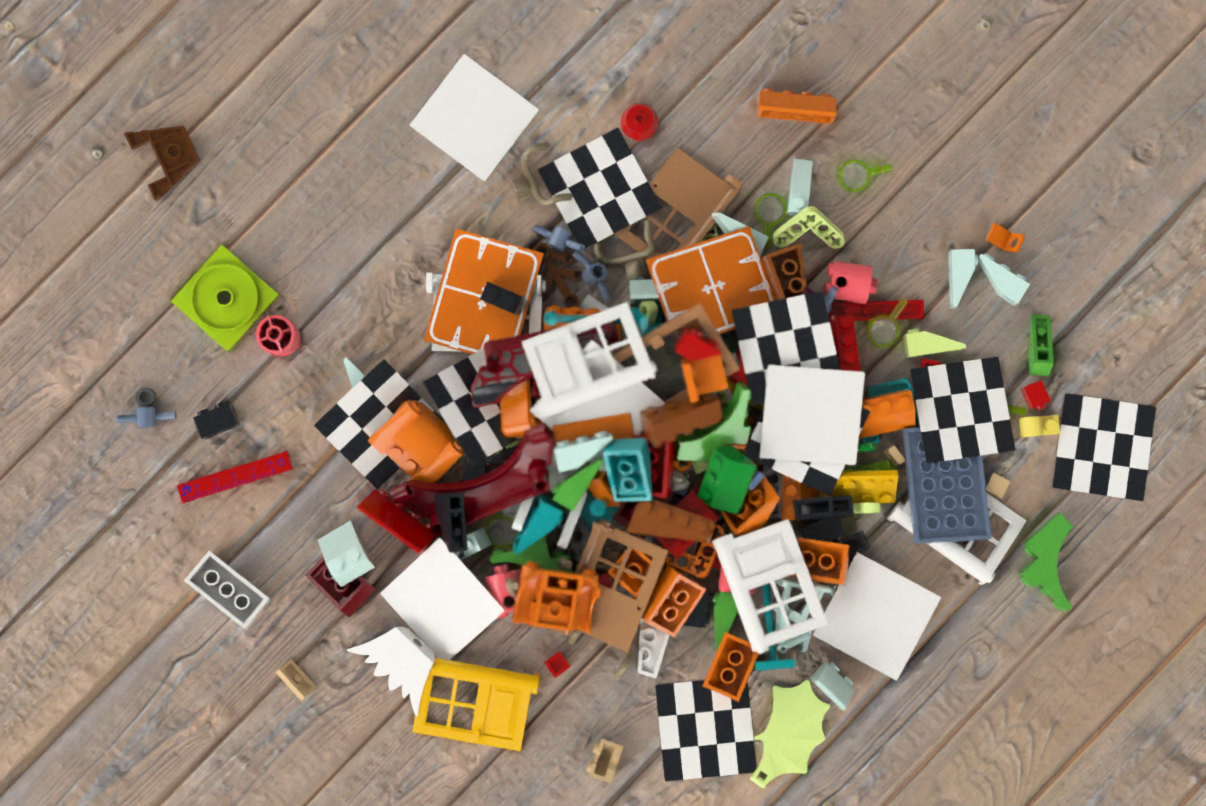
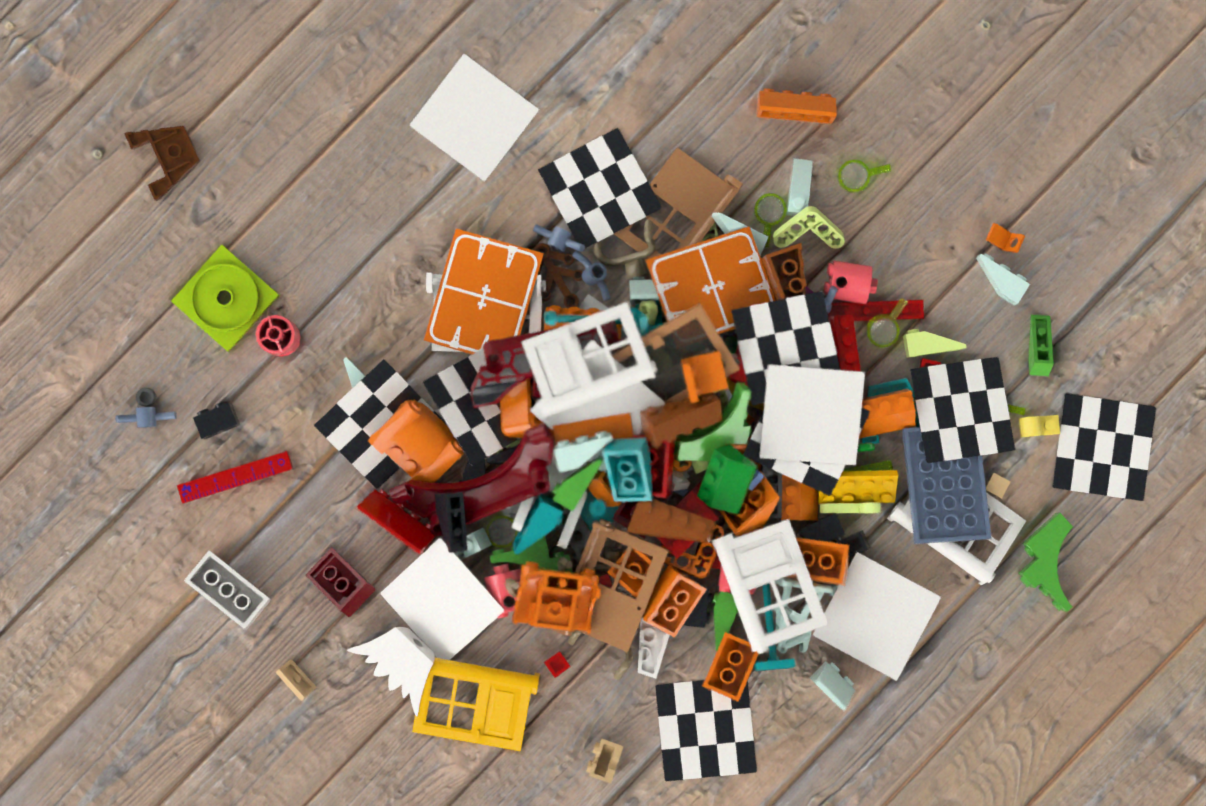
(345, 554): light aqua slope -> none
(502, 298): black brick -> none
(527, 185): dark tan piece -> none
(639, 121): red cone -> none
(696, 347): red slope -> none
(791, 732): yellowish green animal -> none
(823, 508): black slope -> none
(894, 455): tan tile -> none
(961, 267): light aqua slope -> none
(1035, 395): red brick -> none

